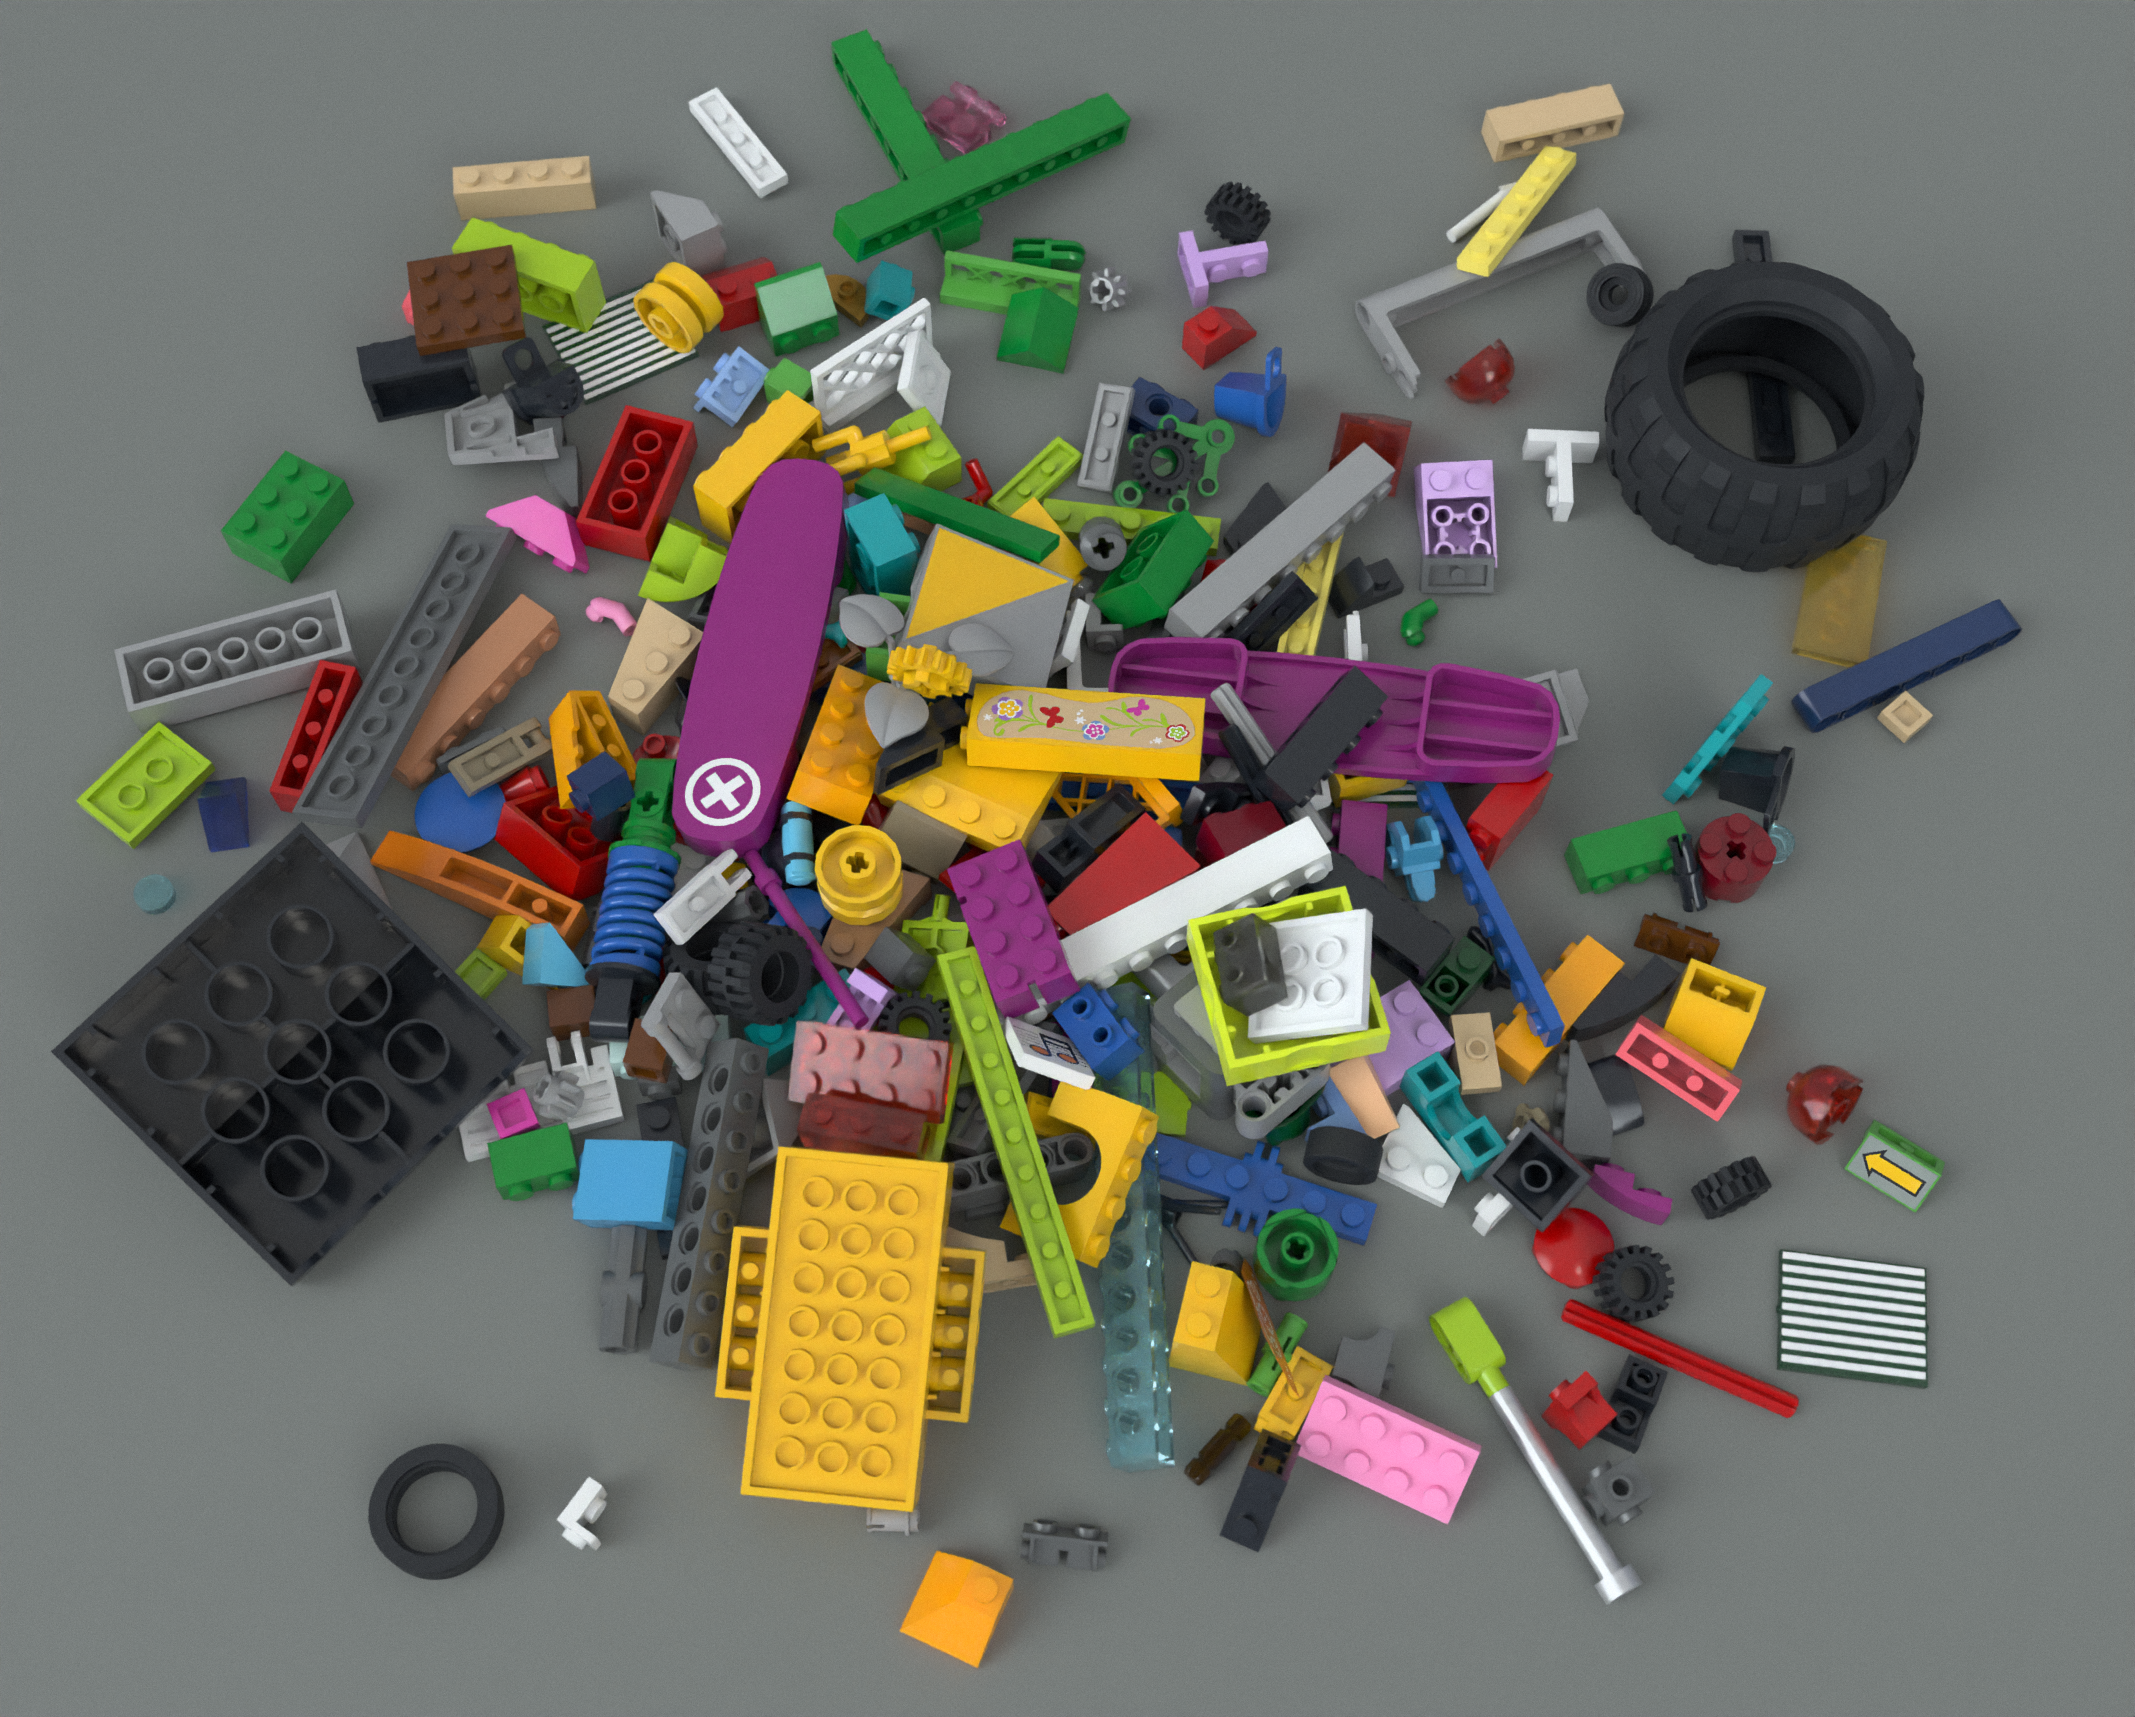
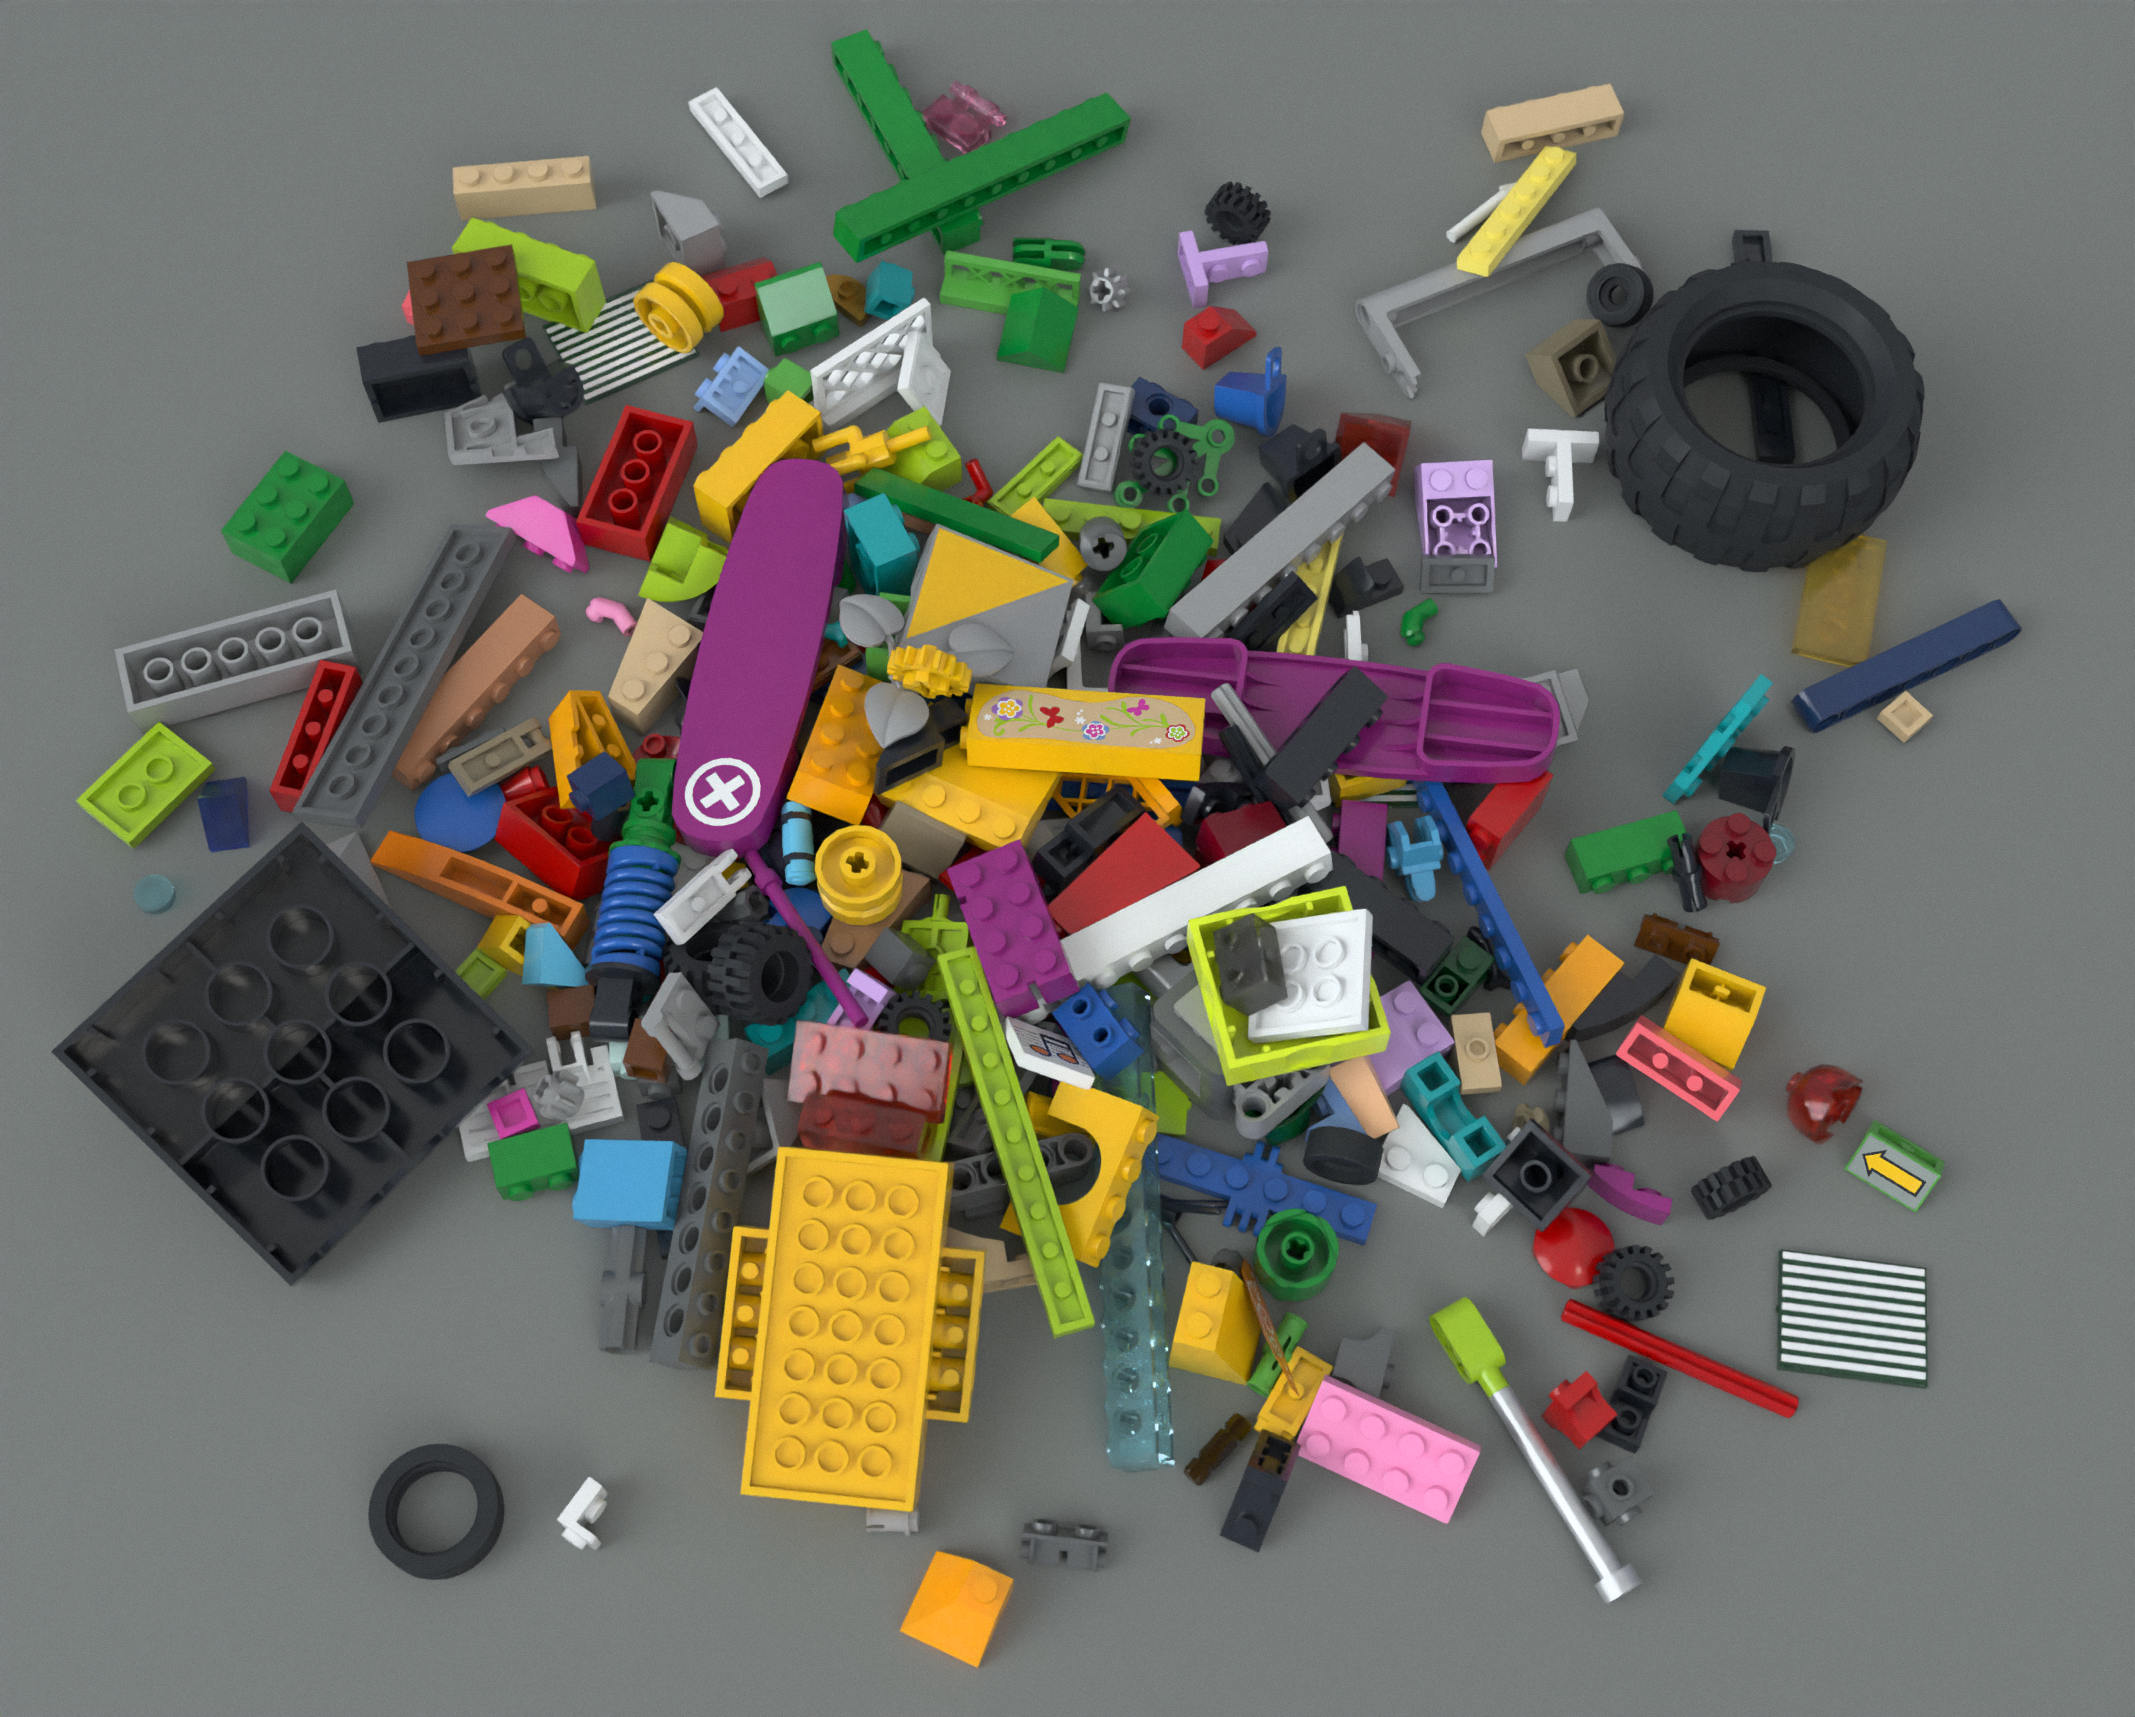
(1299, 459): none -> black container
(1484, 375): clear red cylinder -> none
(1574, 365): none -> dark tan slope

